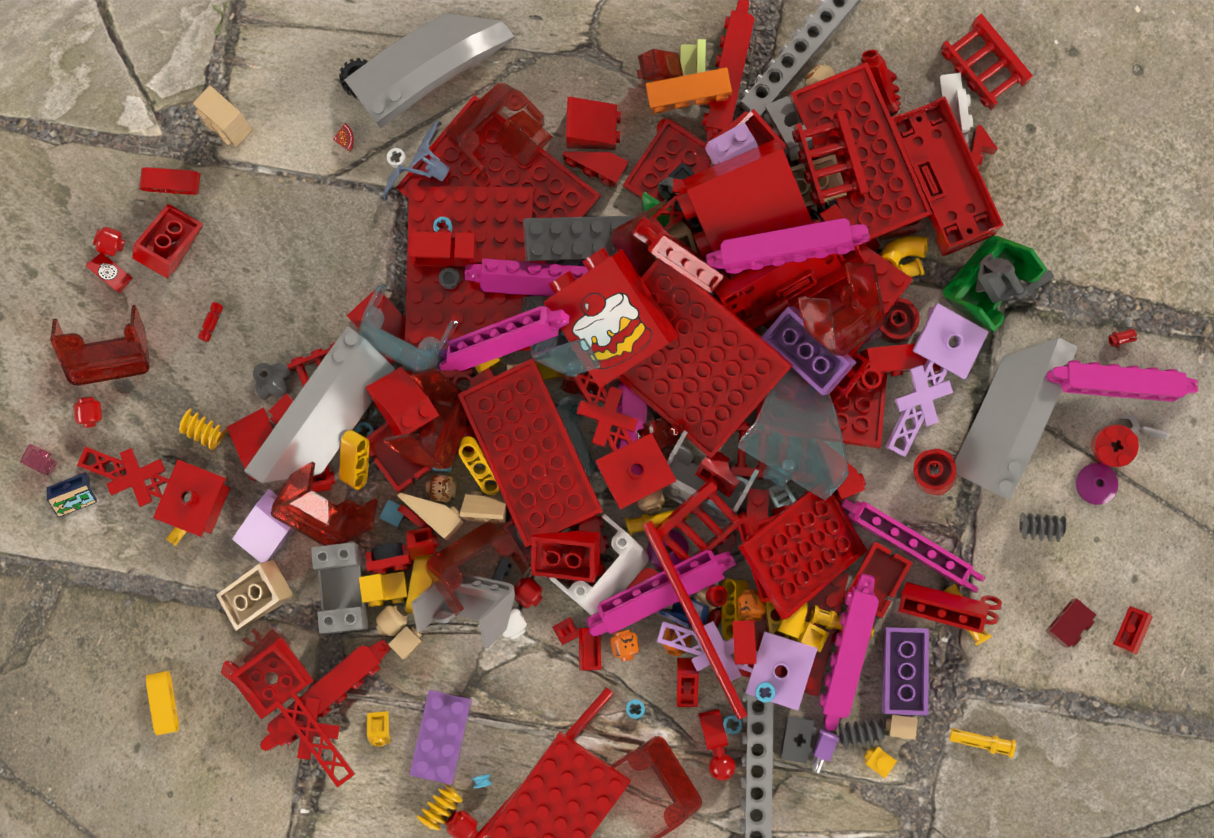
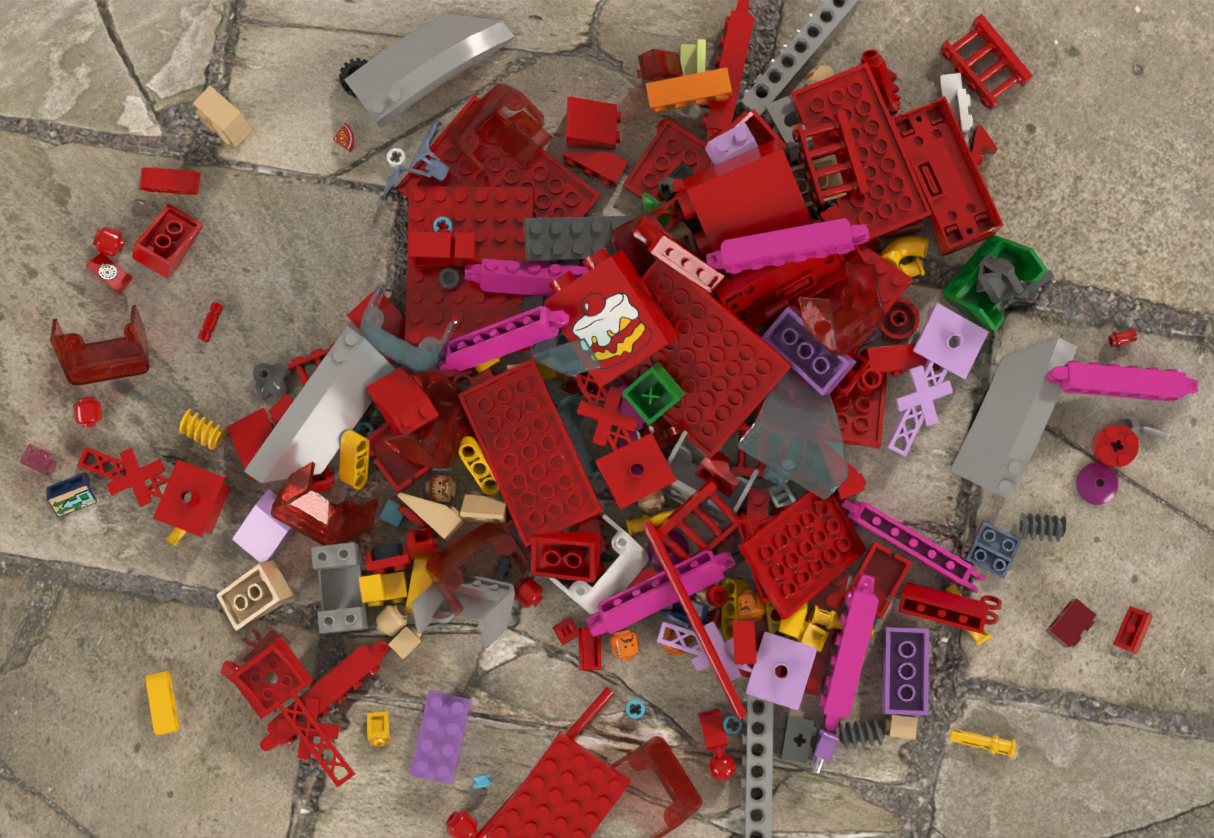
(440, 808): yellow piece -> none
(516, 624): white head -> none
(653, 393): none -> green brick
(687, 683): red arch -> none
(764, 685): medium azure bush -> none
(879, 761): yellow bracket -> none
(933, 460): red brick -> none
(993, 549): none -> sand blue slope

